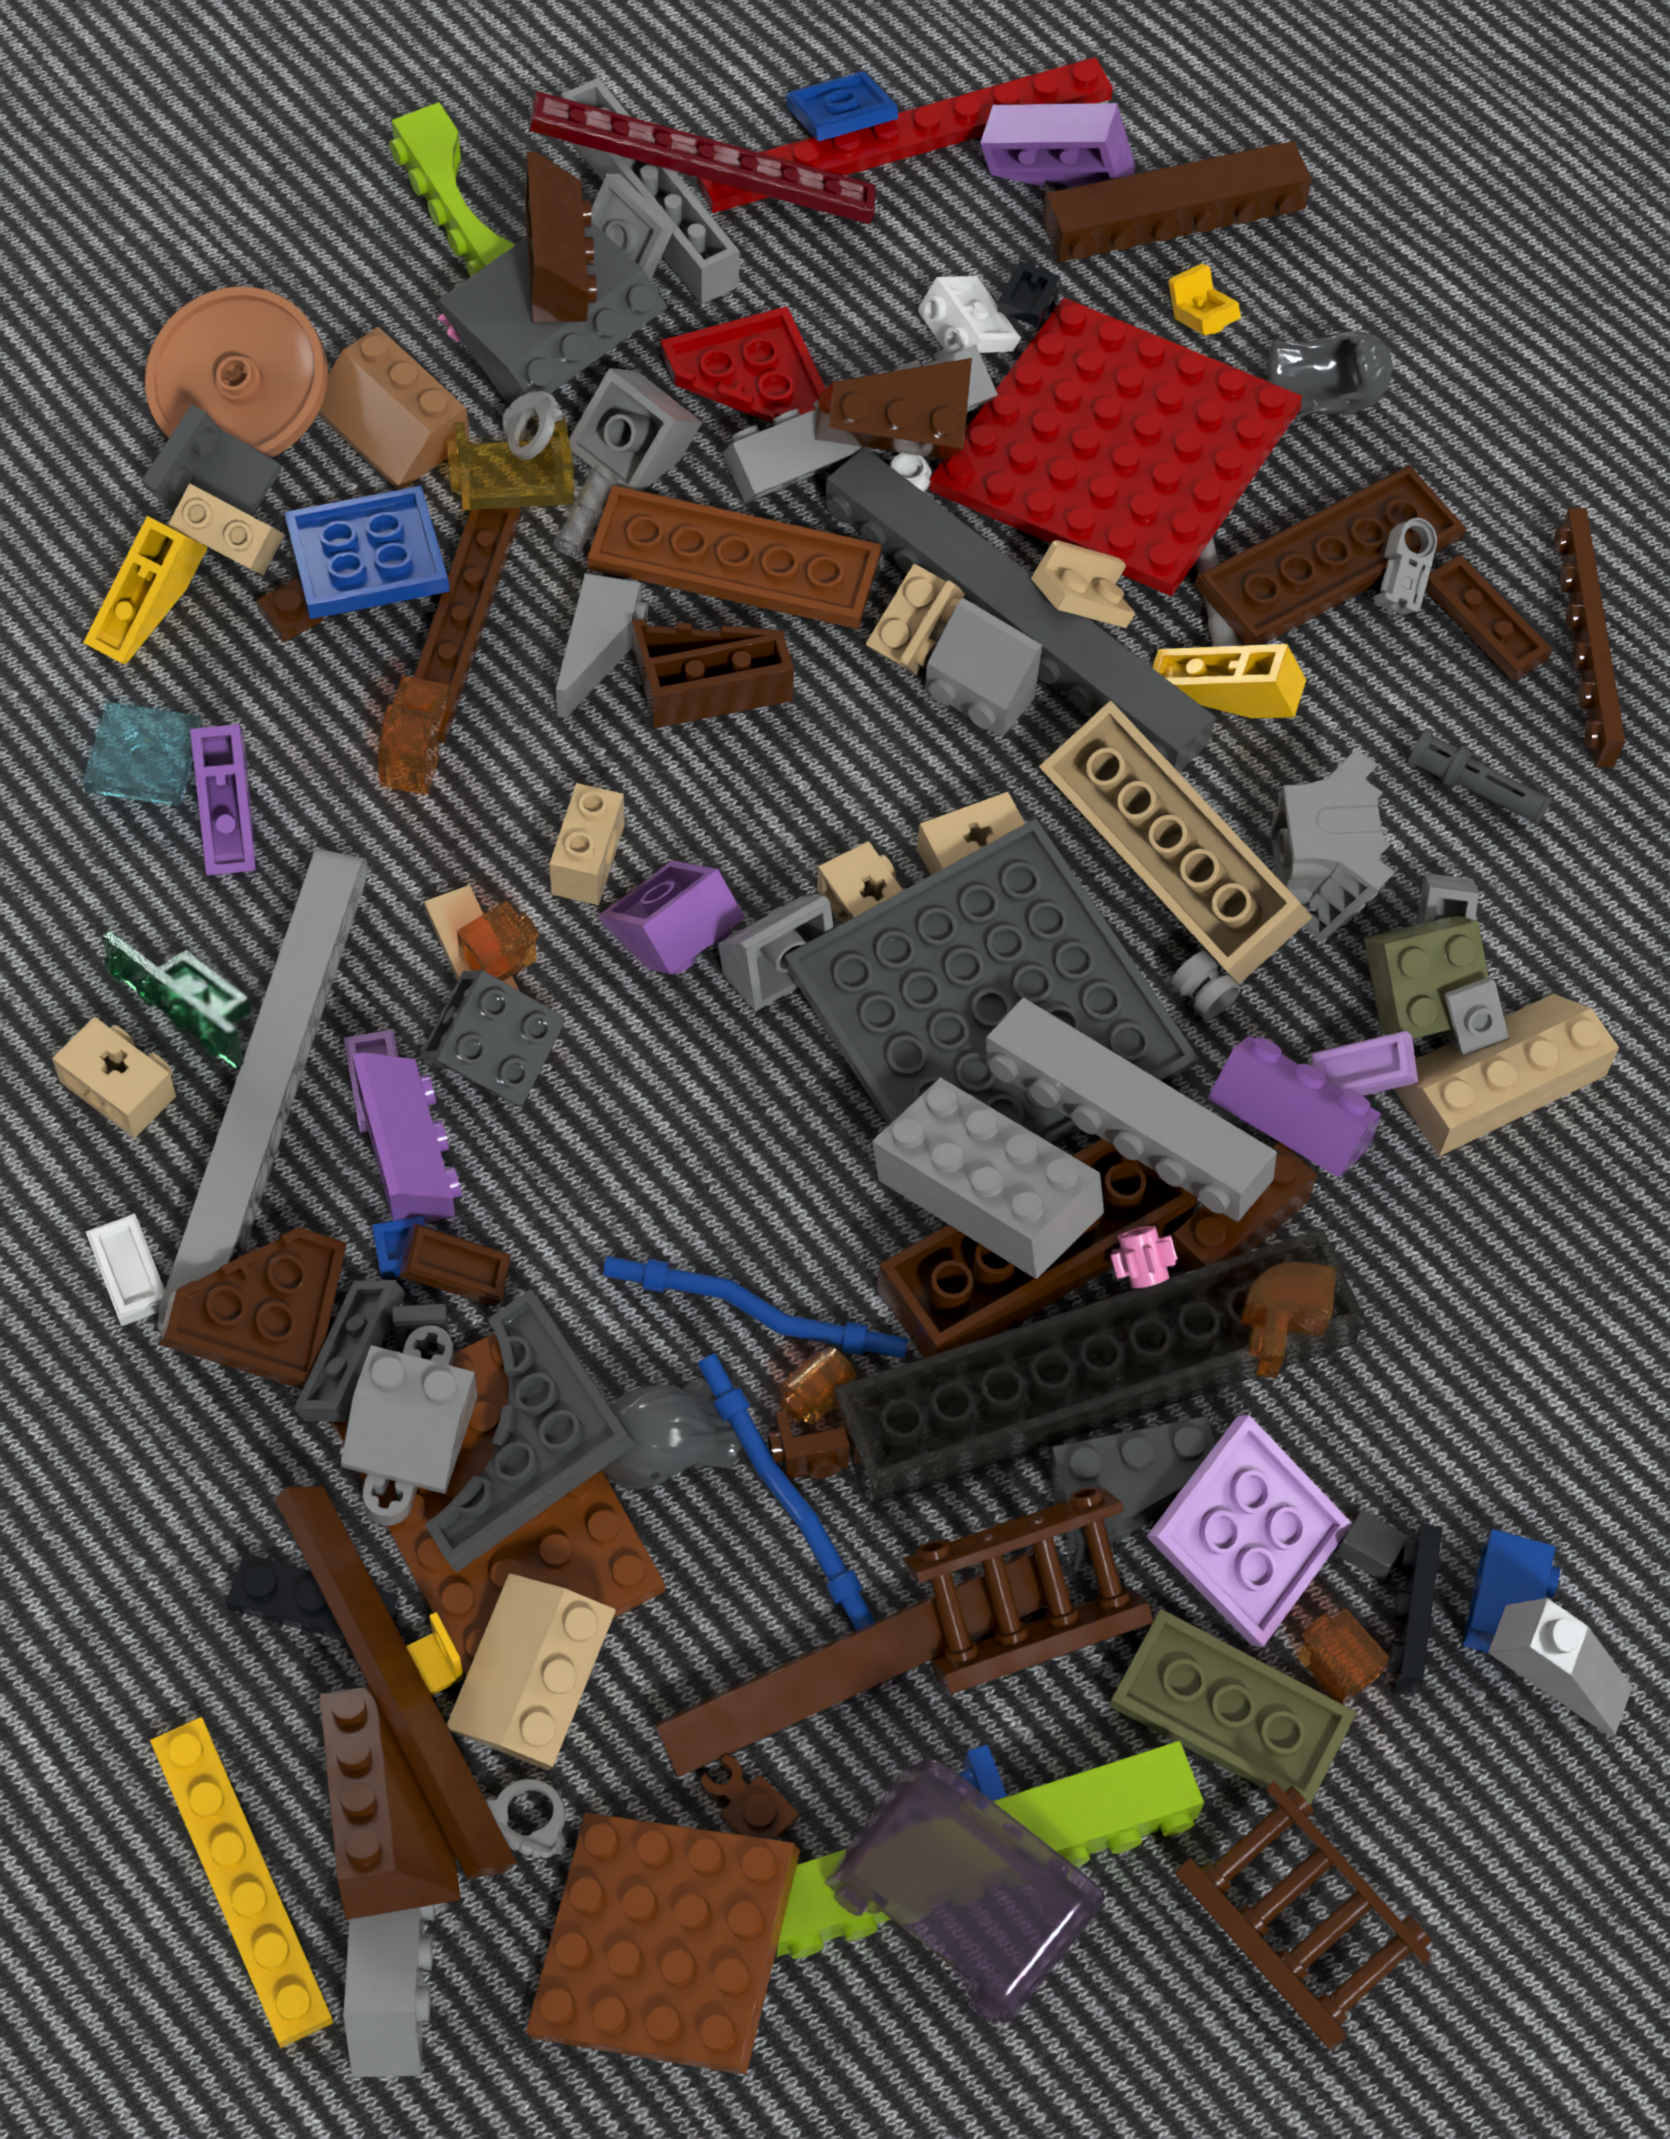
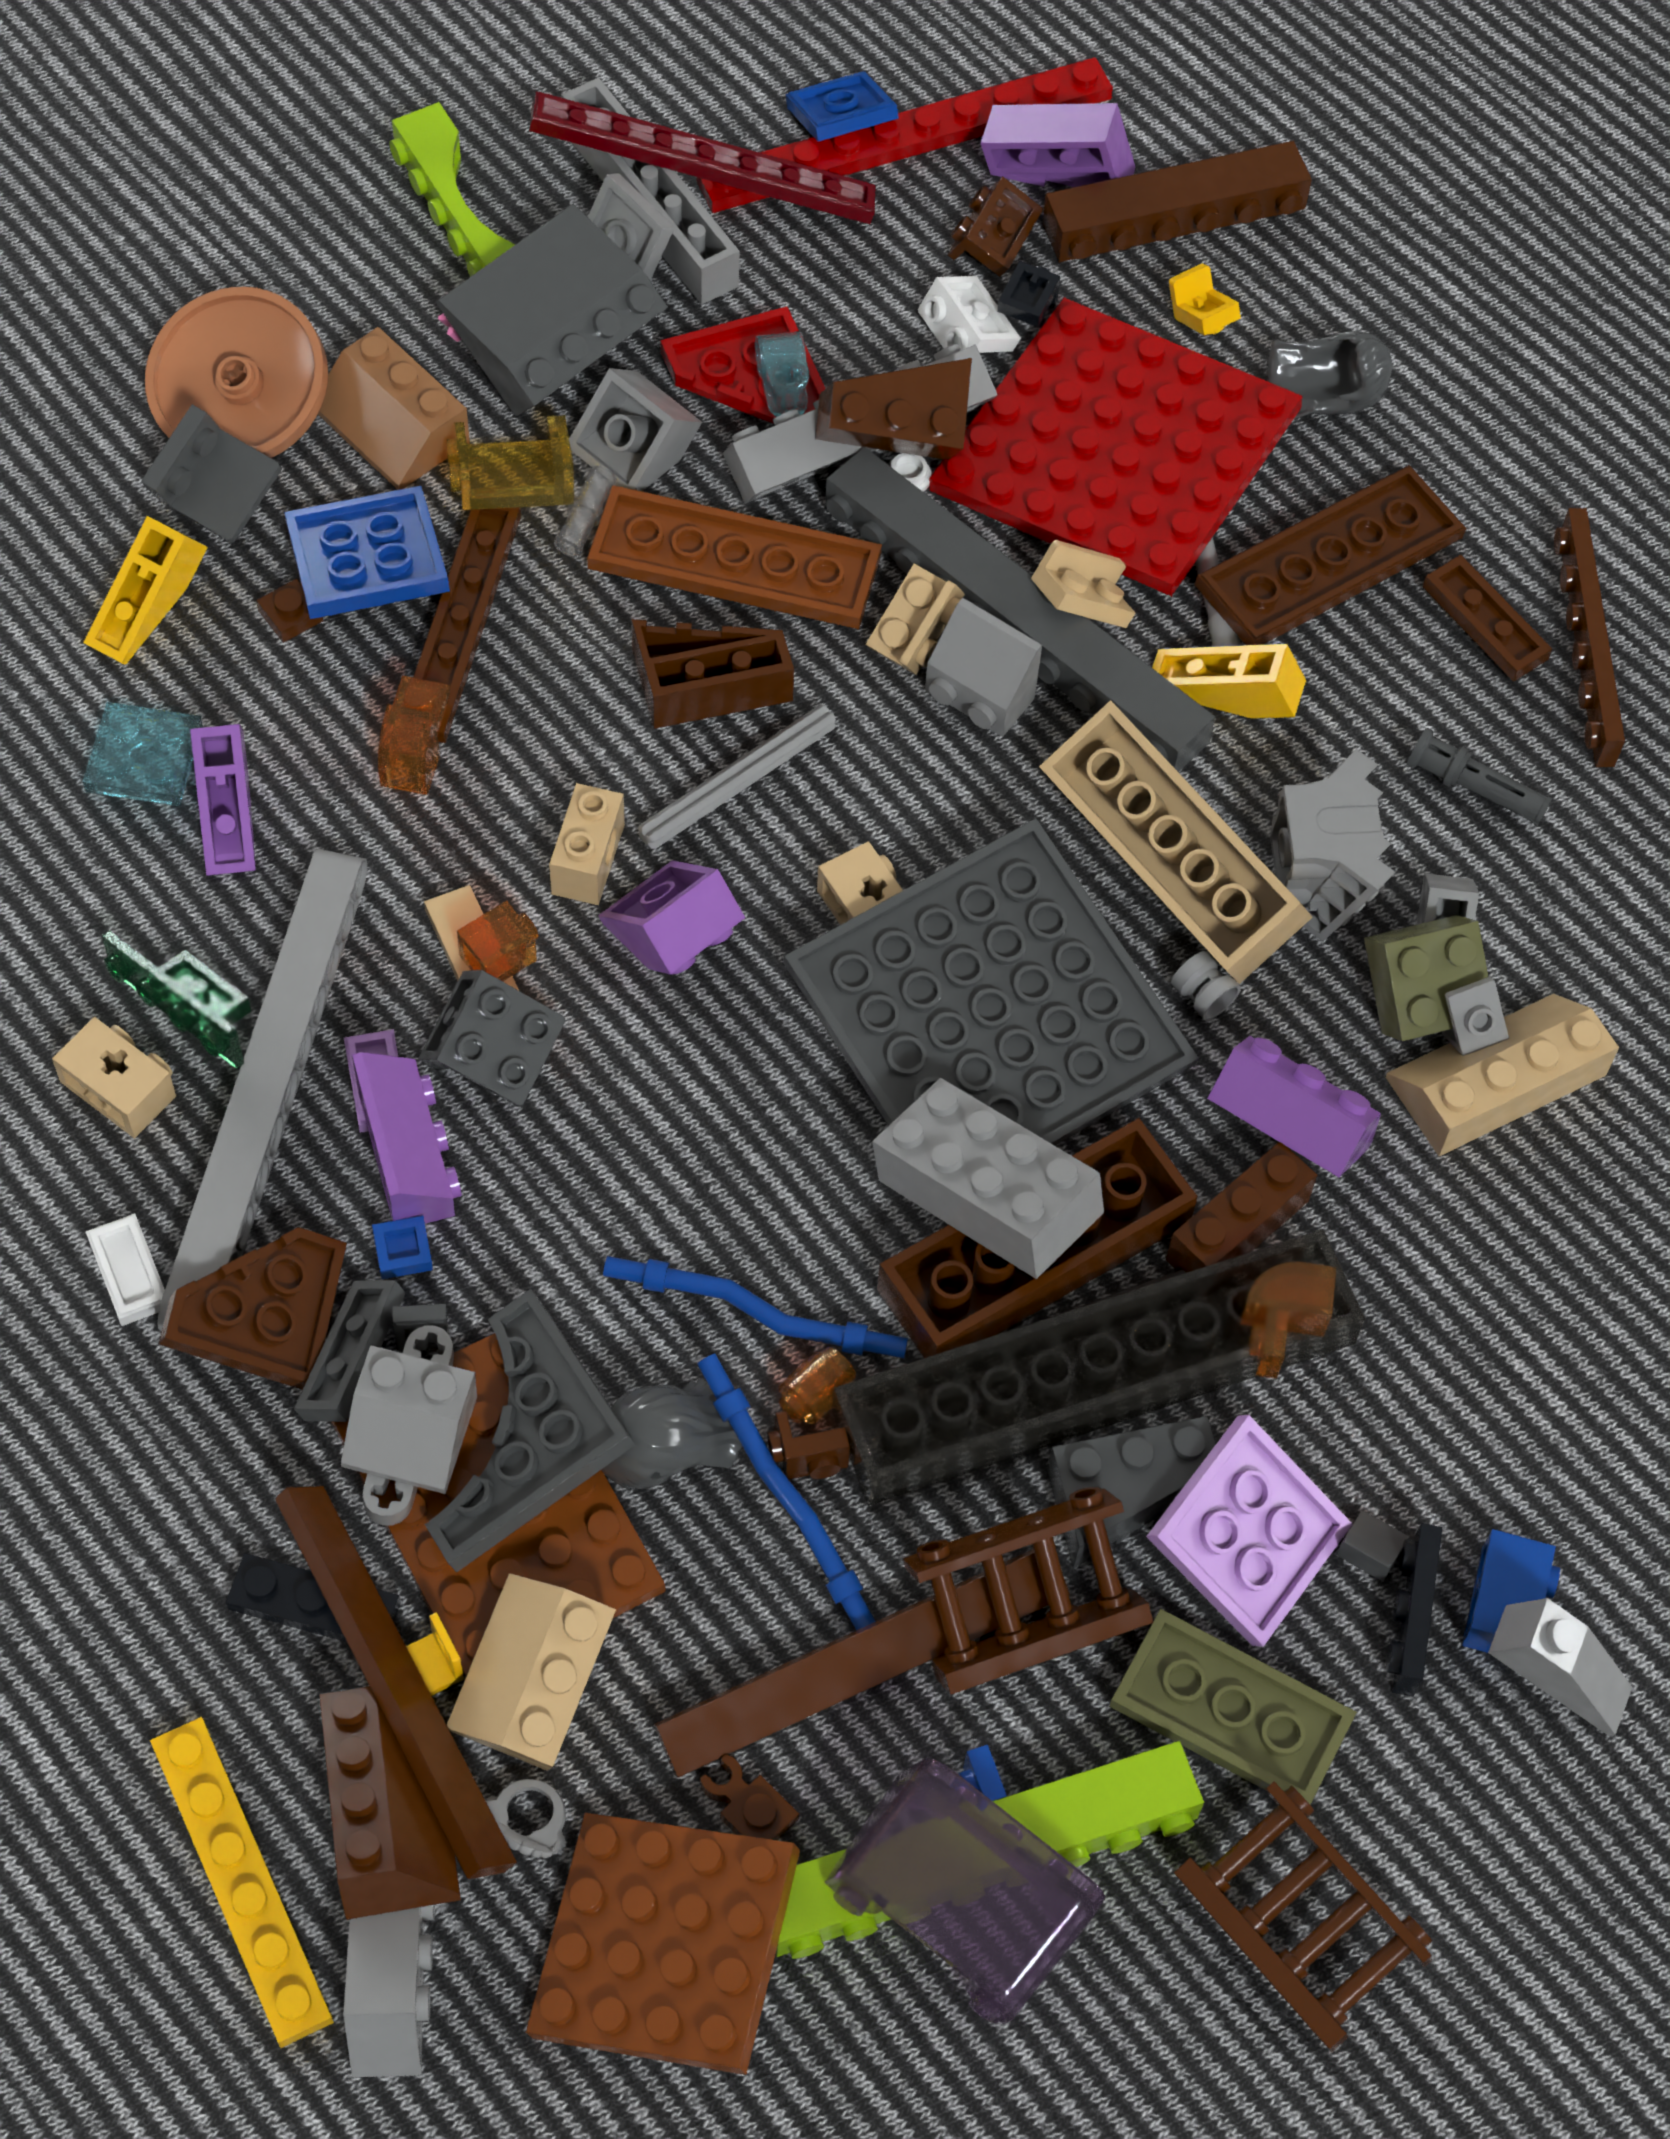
(226, 529): tan brick -> none
(455, 1265): reddish brown tile -> none
(517, 417): light grey piece -> none
(557, 243): reddish brown slope -> none
(597, 636): light grey slope -> none
(736, 777): none -> light grey axle
(756, 954): light grey slope -> none
(783, 371): none -> clear light blue piece
(966, 830): tan brick -> none
(996, 226): none -> reddish brown bracket
(1130, 1110): light grey brick -> none
(1143, 1257): bright pink gear -> none
(1341, 1655): clear orange brick -> none
(1370, 1064): lavender tile -> none
(1407, 571): light grey piece -> none

